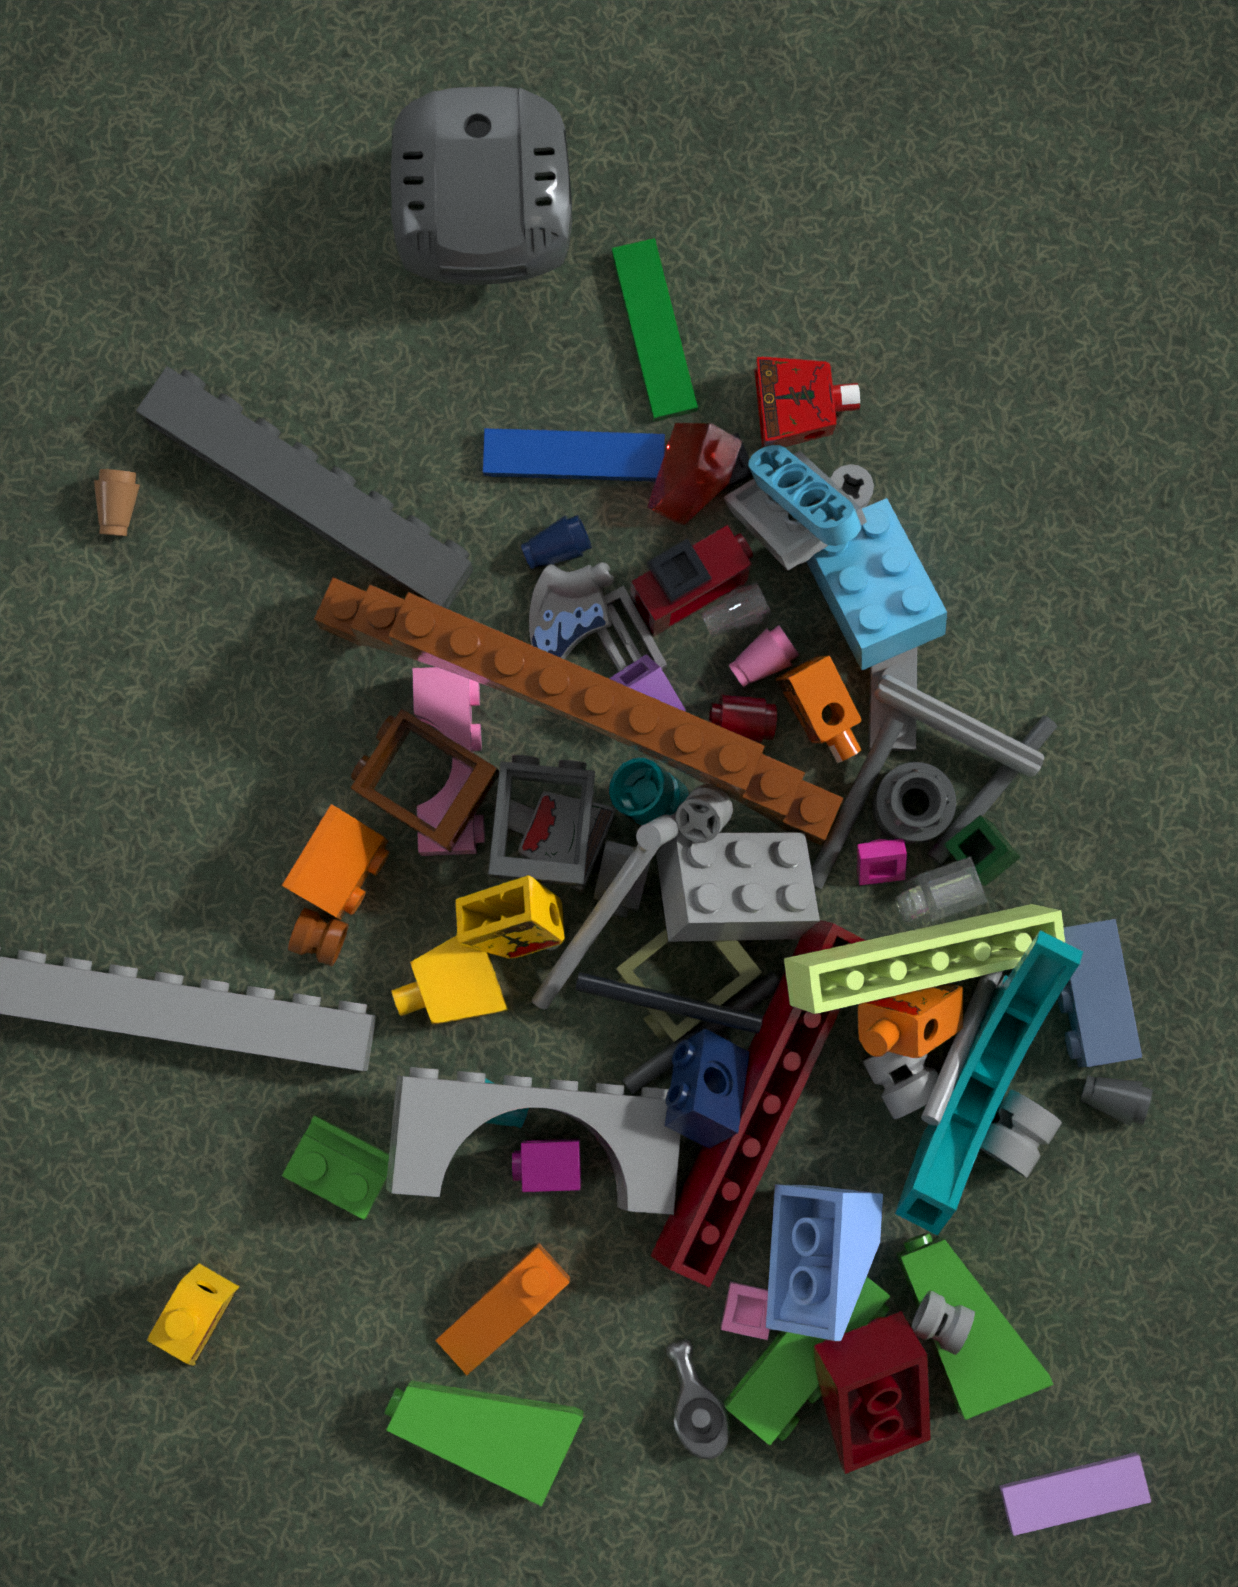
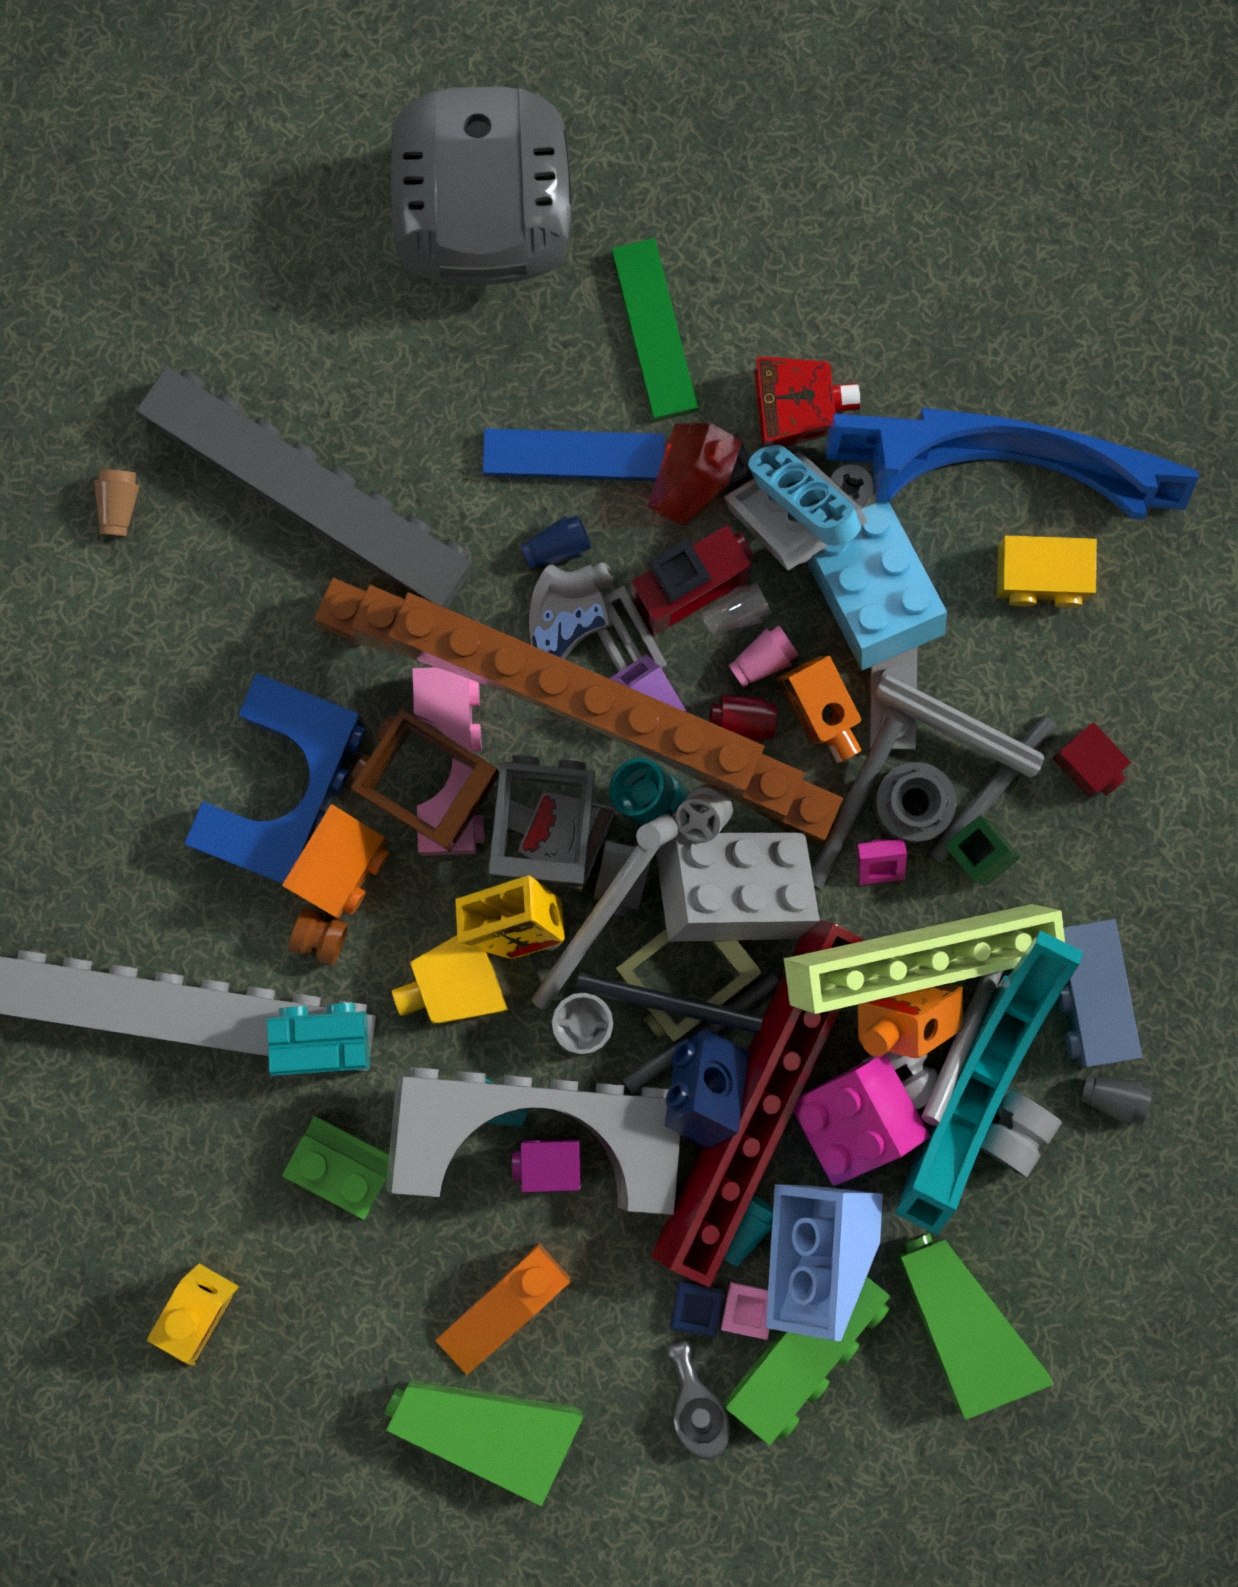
(318, 1042): none -> teal brick
(326, 737): none -> blue arch
(582, 1023): none -> light grey wheel
(696, 1309): none -> dark blue tile
(751, 1230): none -> teal cone
(860, 1120): none -> dark pink brick
(875, 1391): dark red slope -> none
(911, 447): none -> blue slope
(940, 893): clear brick -> none
(942, 1322): light grey wheel -> none
(1046, 570): none -> yellow brick
(1075, 1493): lavender tile -> none
(1093, 761): none -> dark red brick

